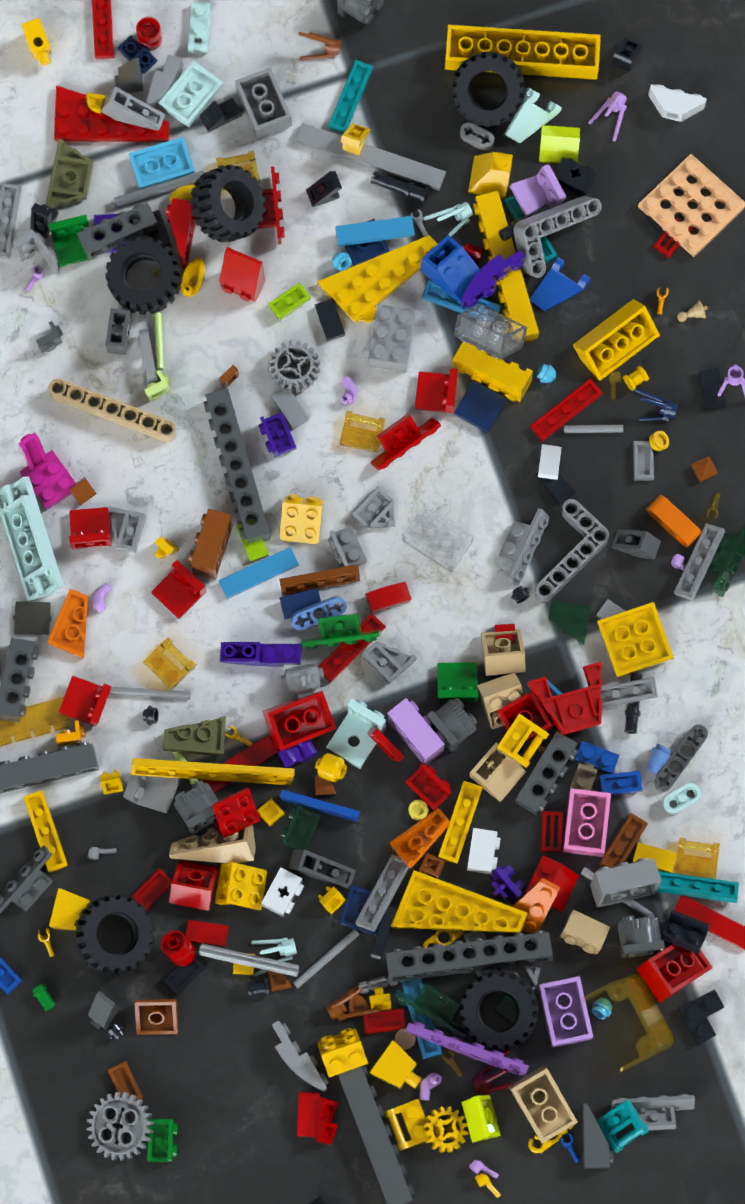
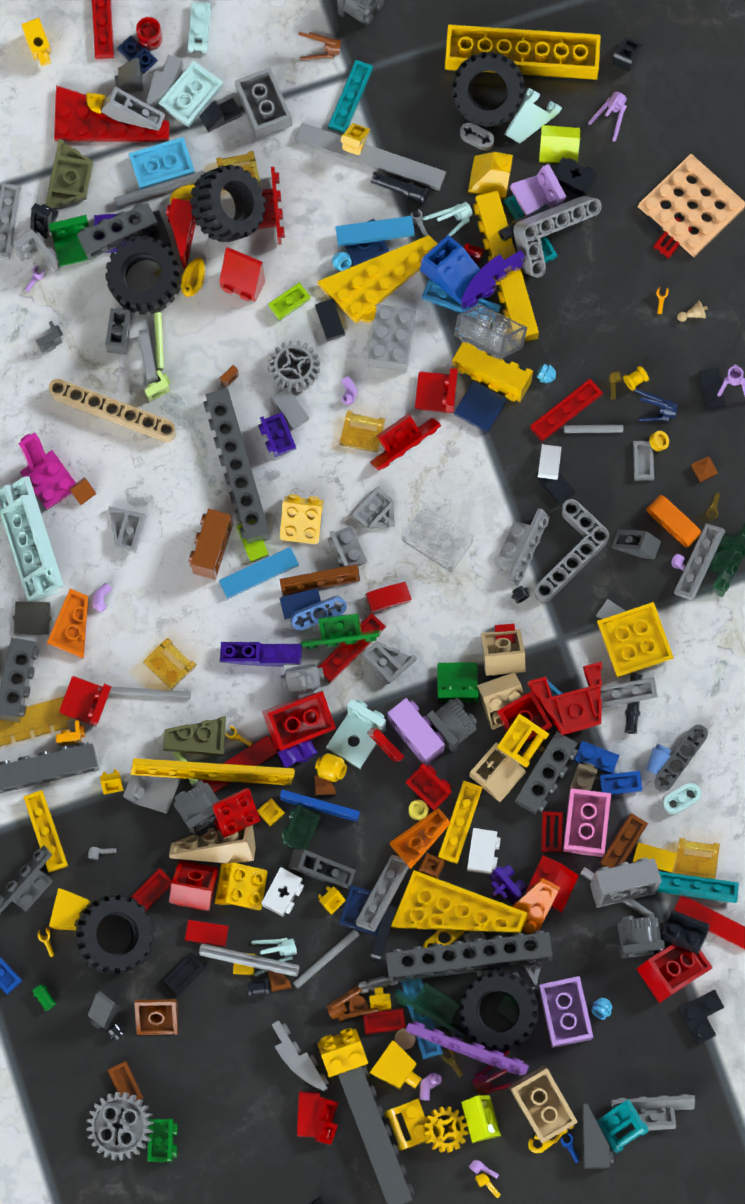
(90, 528): red bracket -> none
(150, 715): black plate -> none
(165, 548): yellow tile -> none
(178, 948): red wheel -> none
(179, 590): red bracket -> none
(324, 189): black slope -> none
(557, 287): blue flag -> none
(570, 618): clear green wing -> none
(584, 932): tan brick -> none
(616, 339): yellow slope -> none
(659, 1035): clear yellow windscreen -> none
(675, 103): white slope -> none

